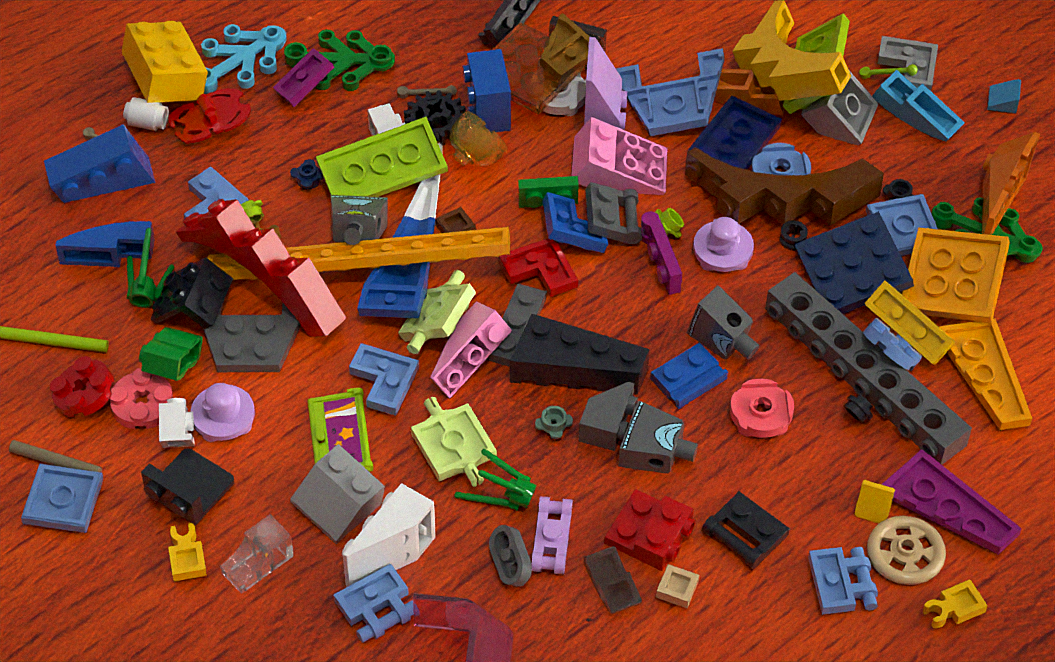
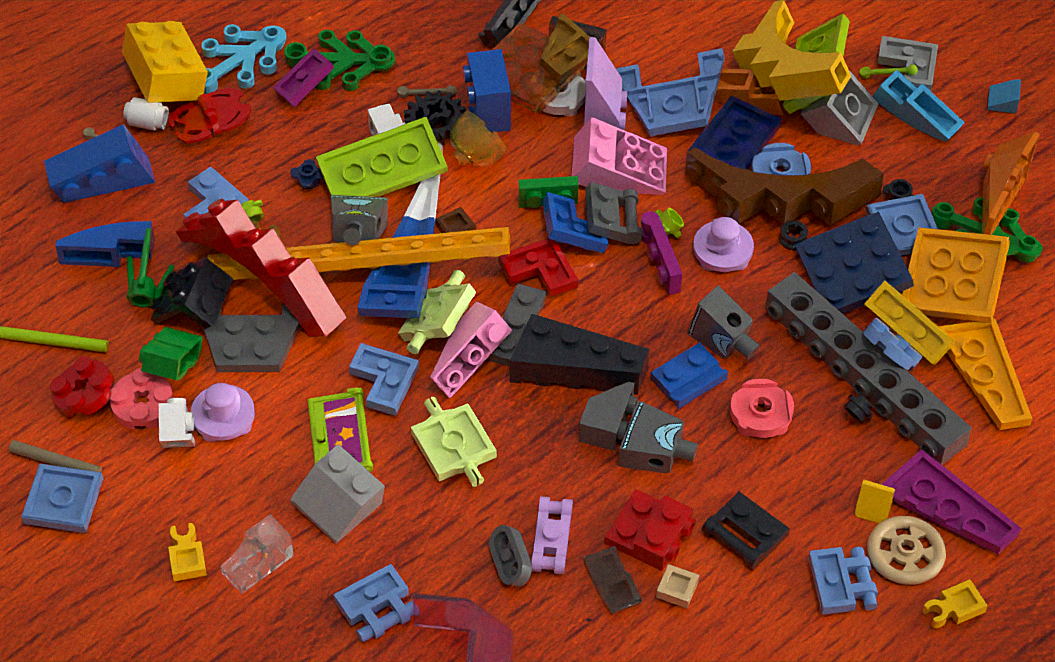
(187, 485): black bracket -> none
(392, 536): white slope -> none
(519, 490): green plant -> none
(554, 414): sand green plate -> none

